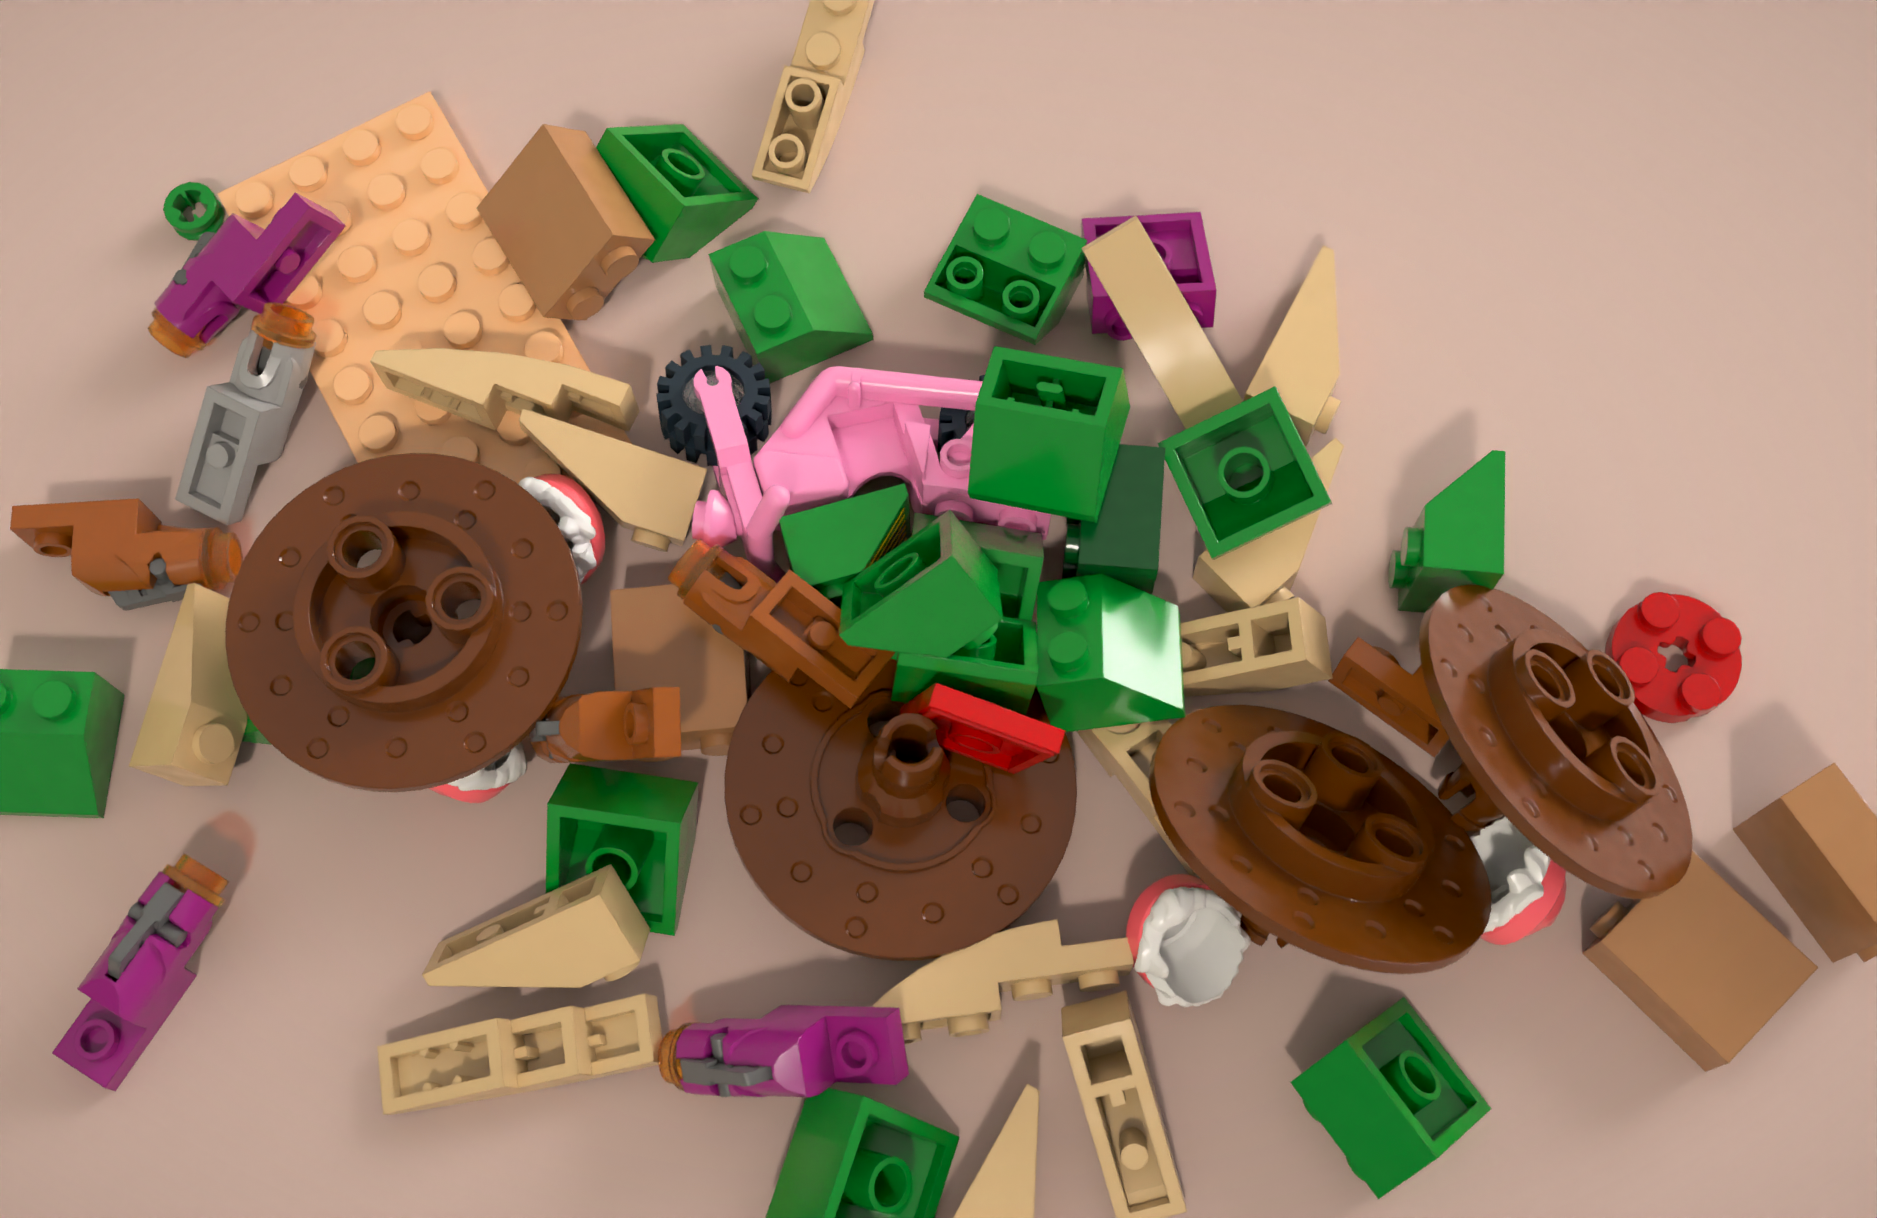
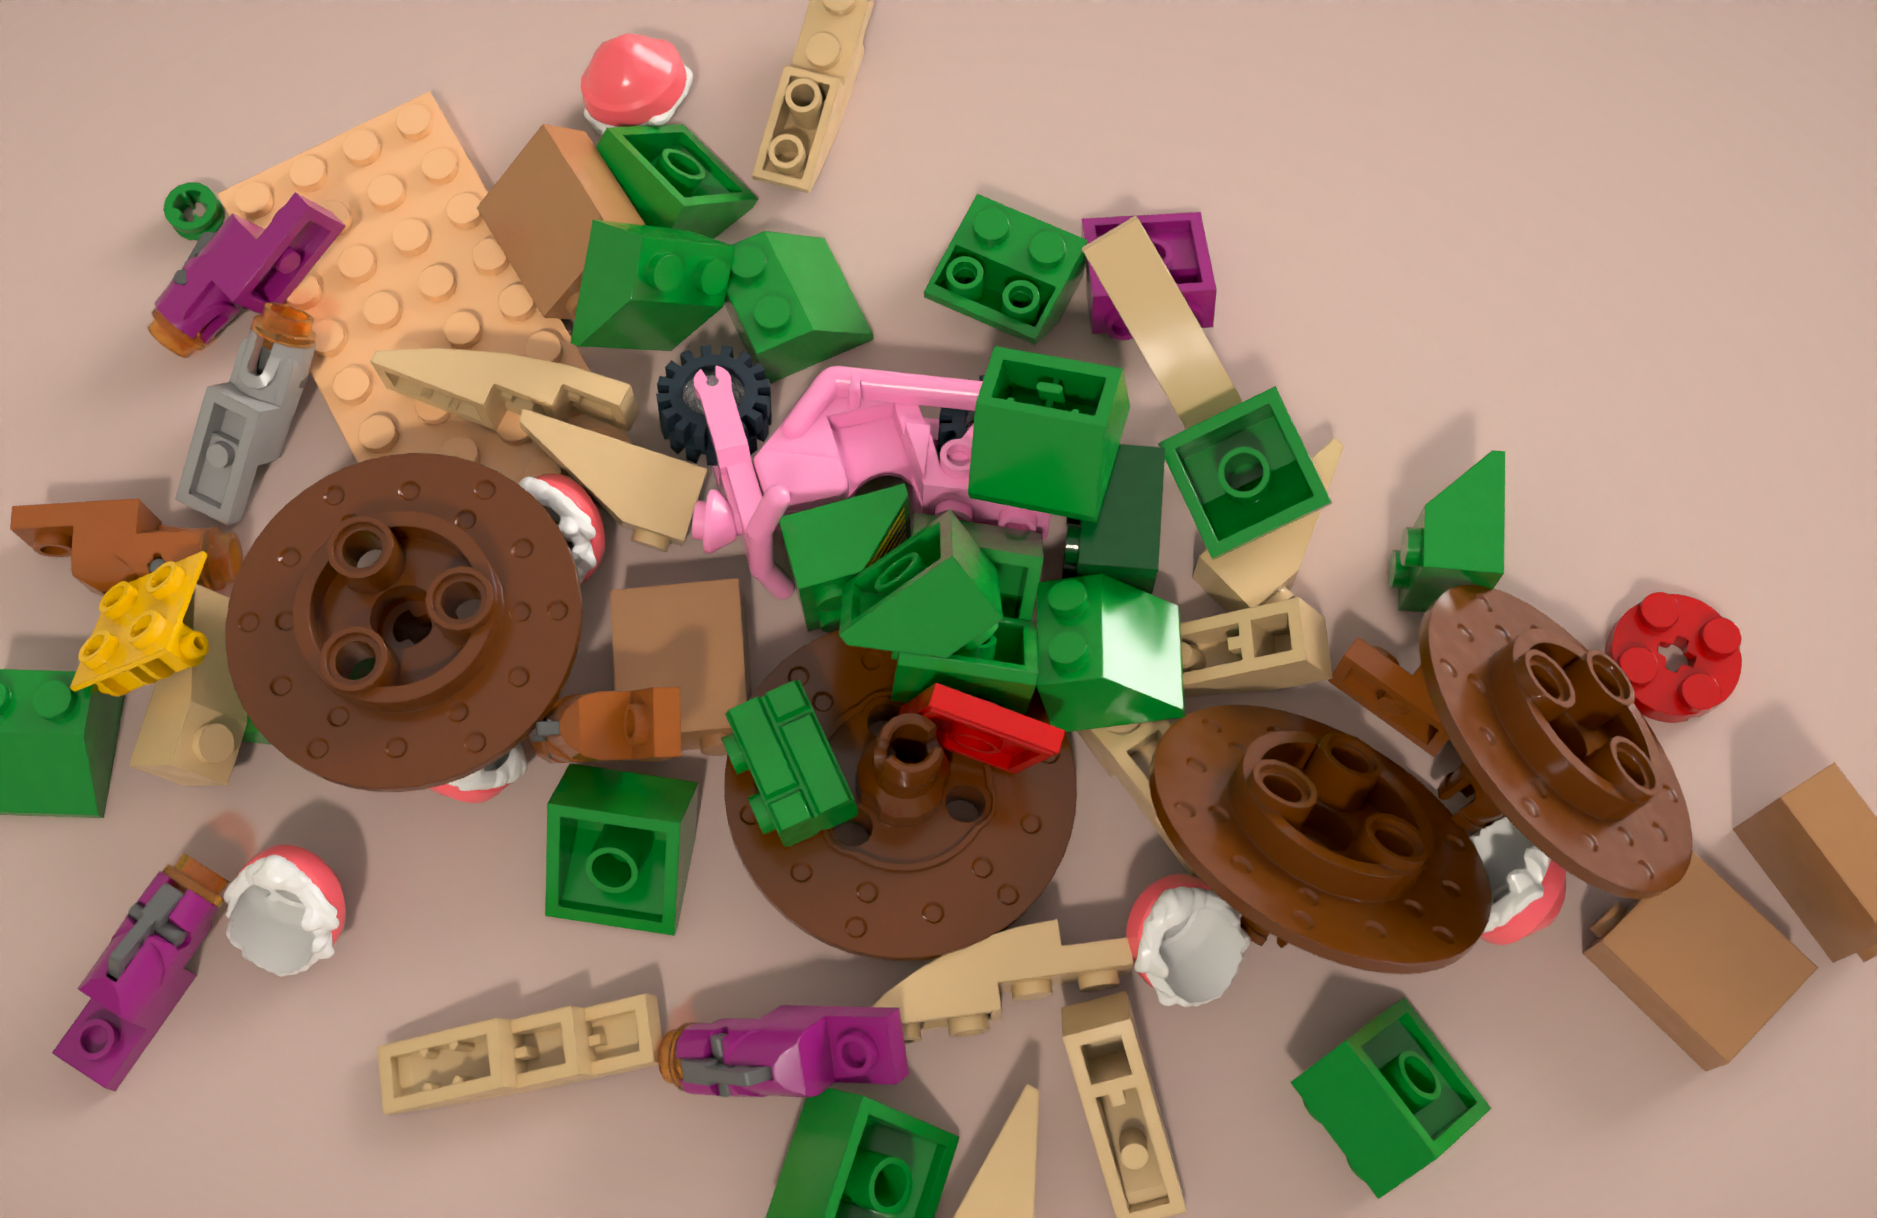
(143, 631): none -> yellow hinge
(285, 910): none -> white hair
(552, 941): tan slope -> none
(633, 83): none -> coral hair
(648, 286): none -> green slope
(778, 623): dark orange plate -> none
(790, 764): none -> green brick
(1306, 353): tan slope -> none

